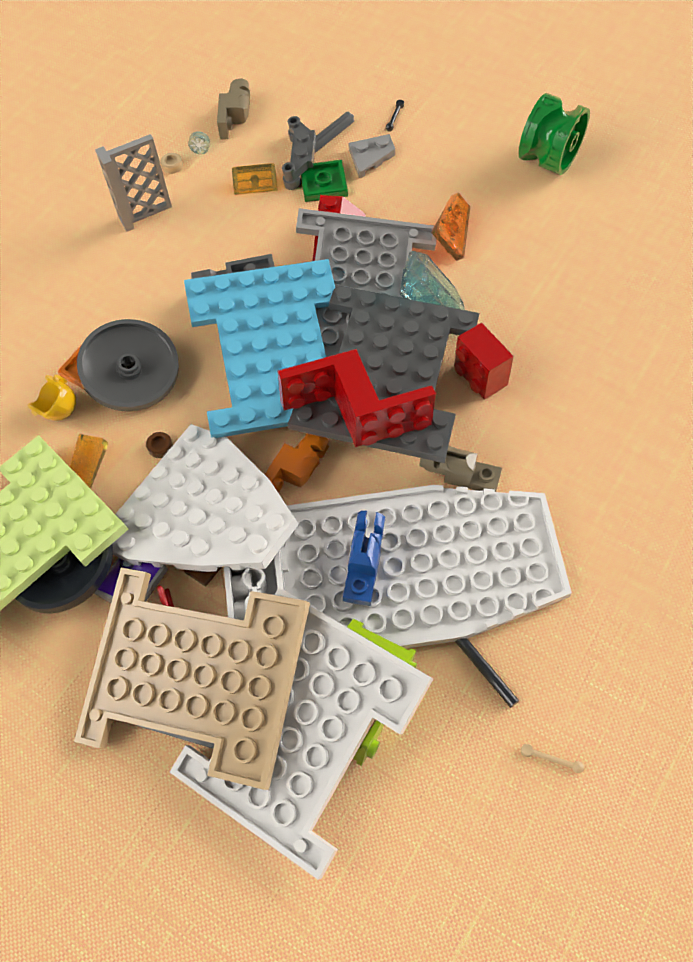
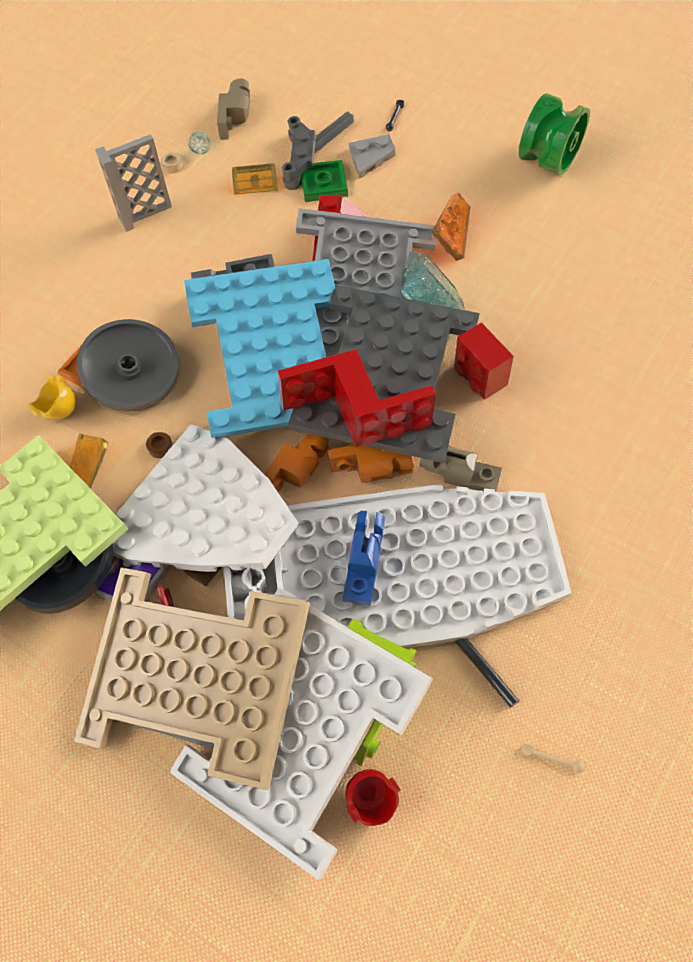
(370, 462): none -> orange plate
(371, 797): none -> red cap

